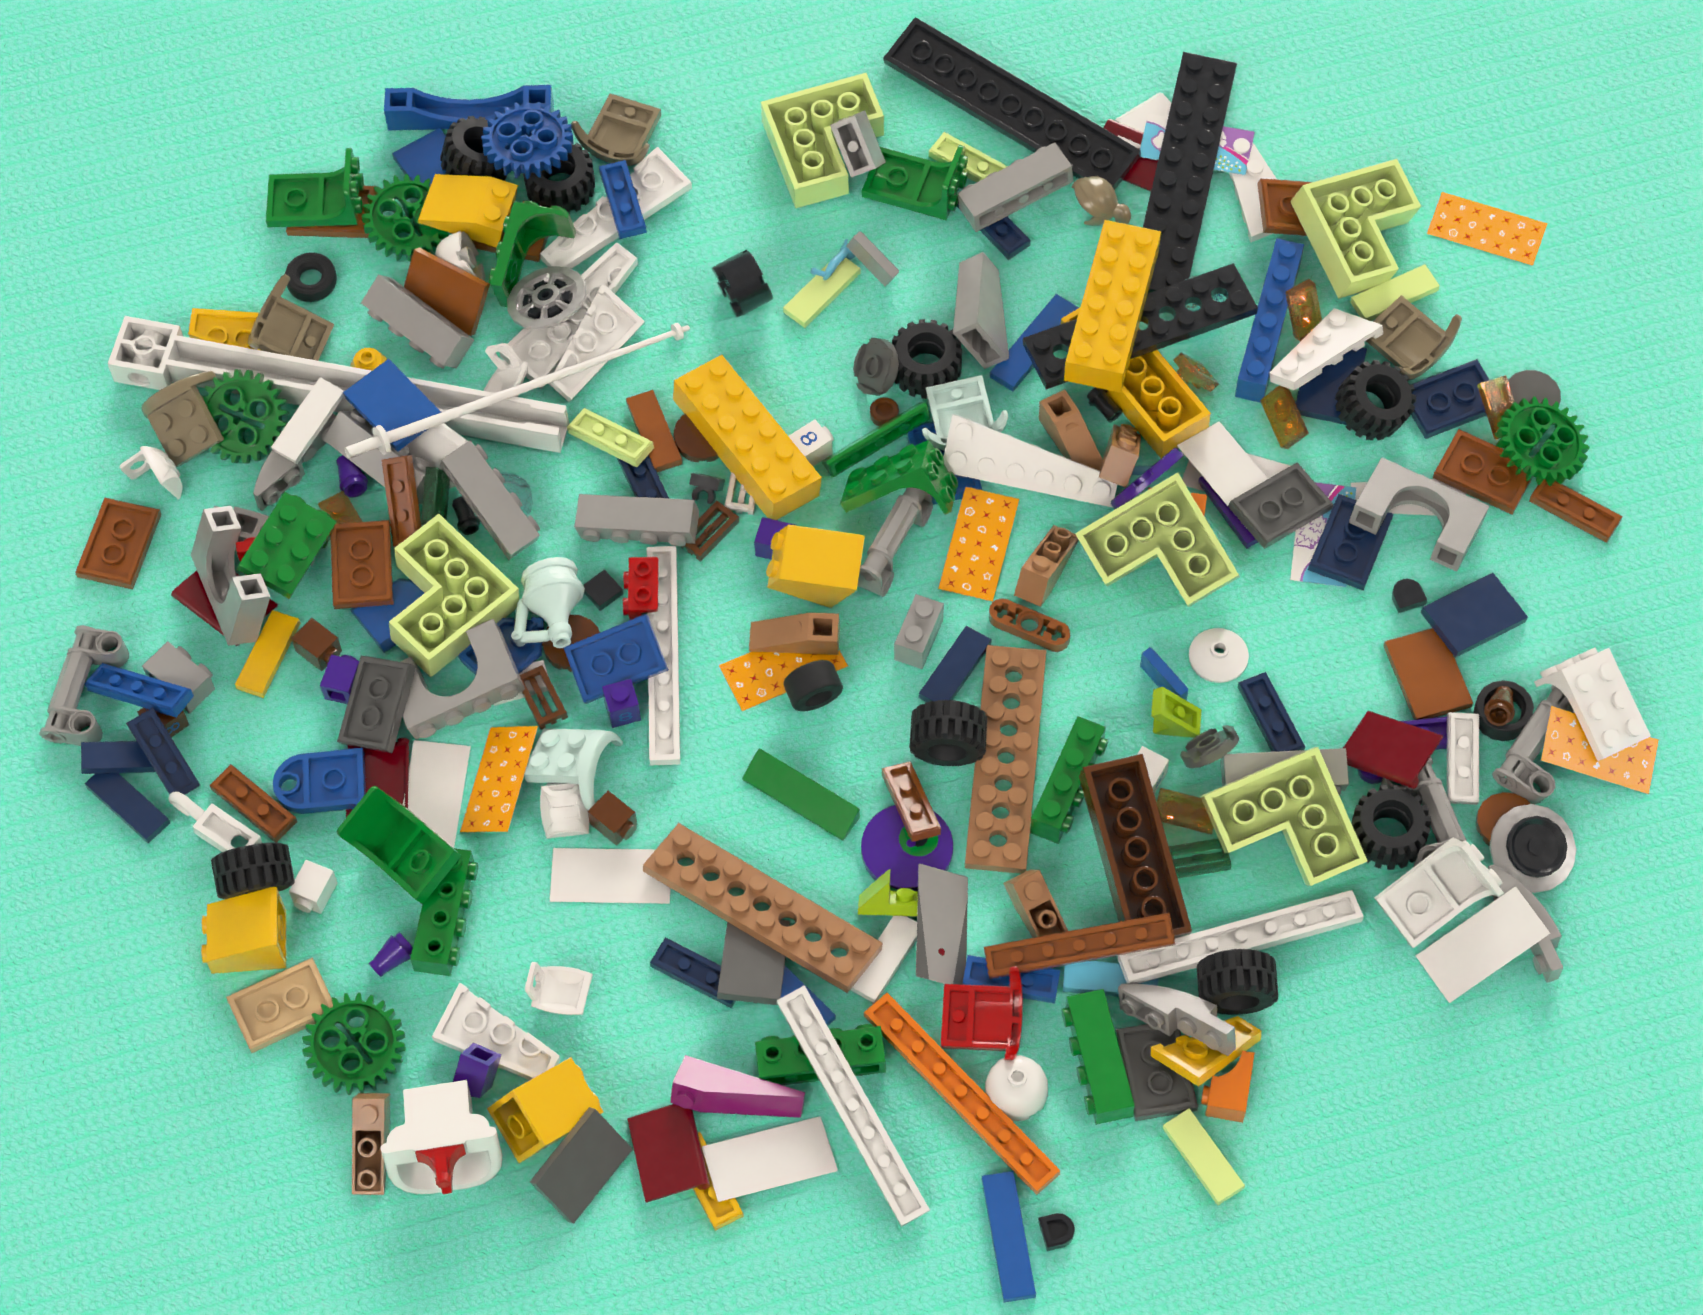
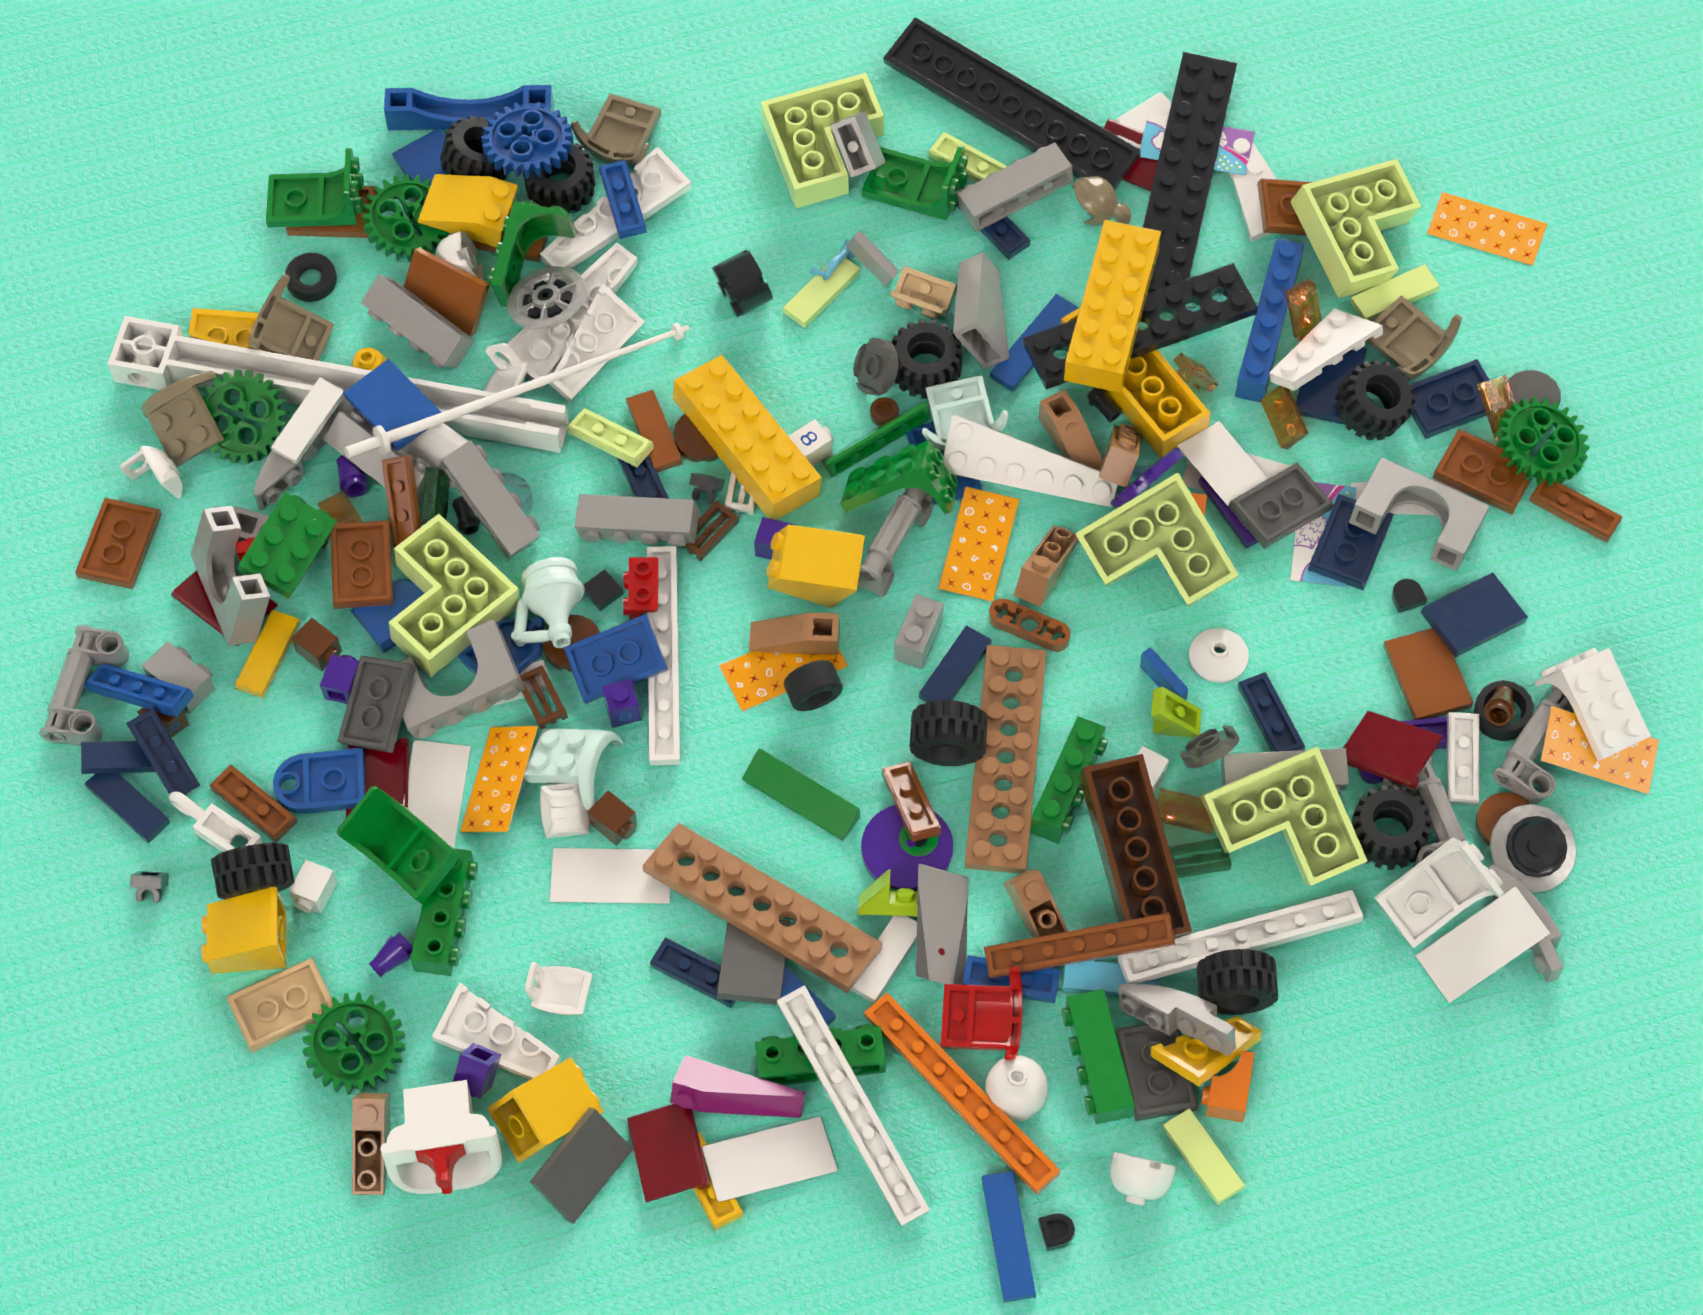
(149, 881): none -> tile
(924, 292): none -> tan bracket
(1140, 1177): none -> white cylinder

